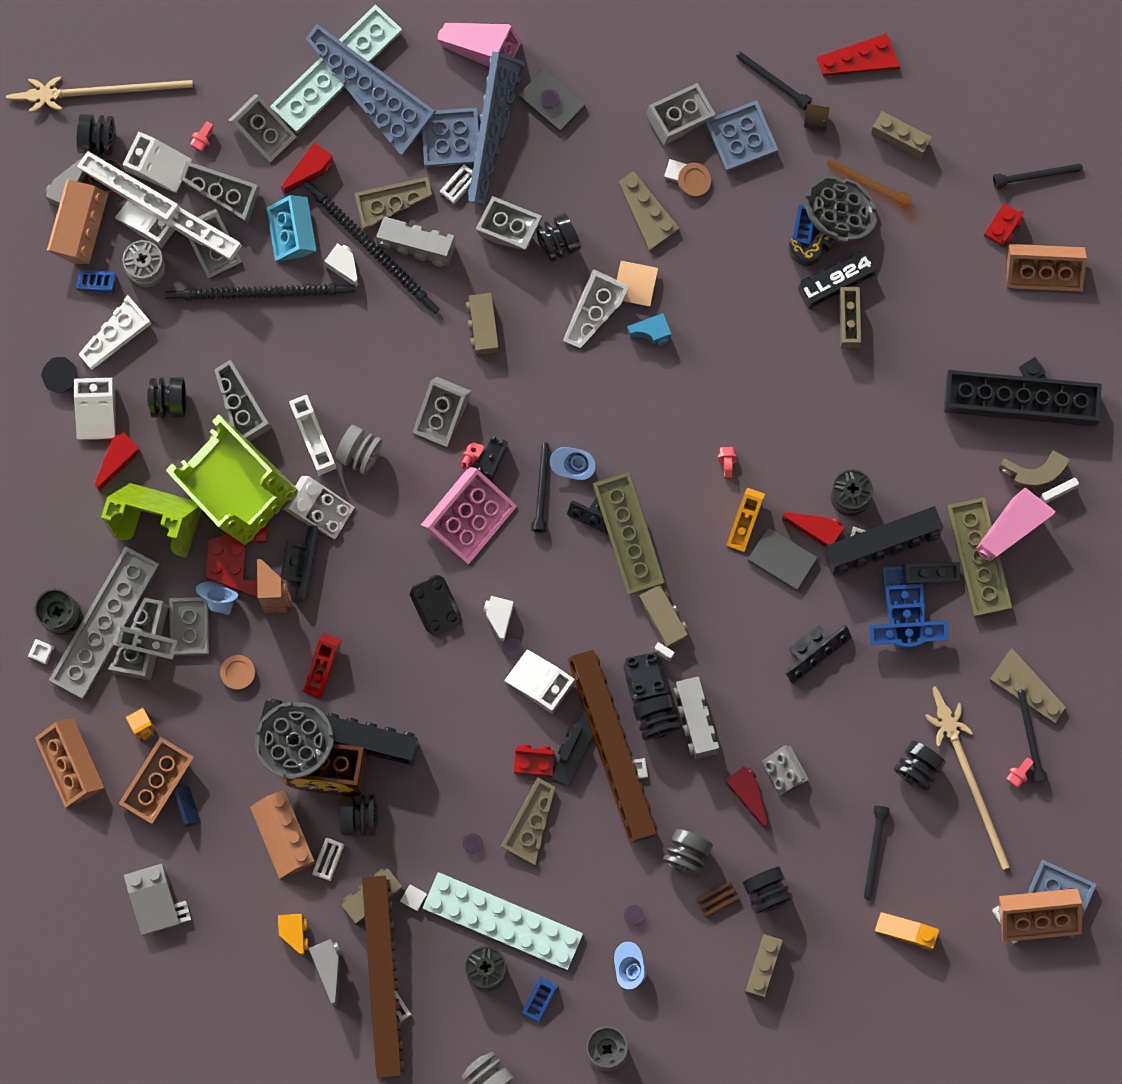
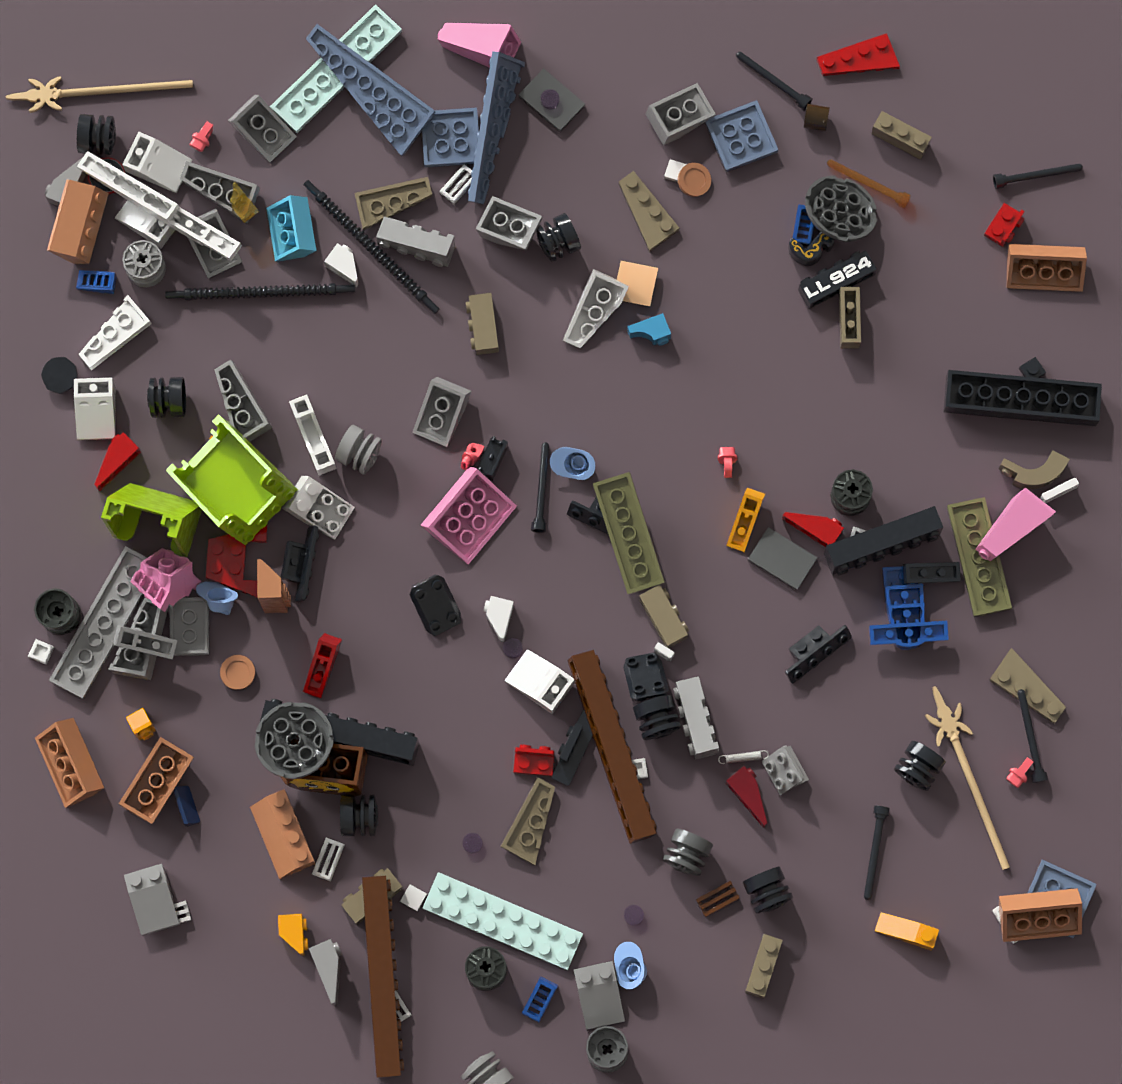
(165, 578): none -> bright pink slope
(241, 204): none -> clear yellow slope
(309, 168): red slope -> none
(599, 995): none -> light grey slope
(743, 757): none -> white piece

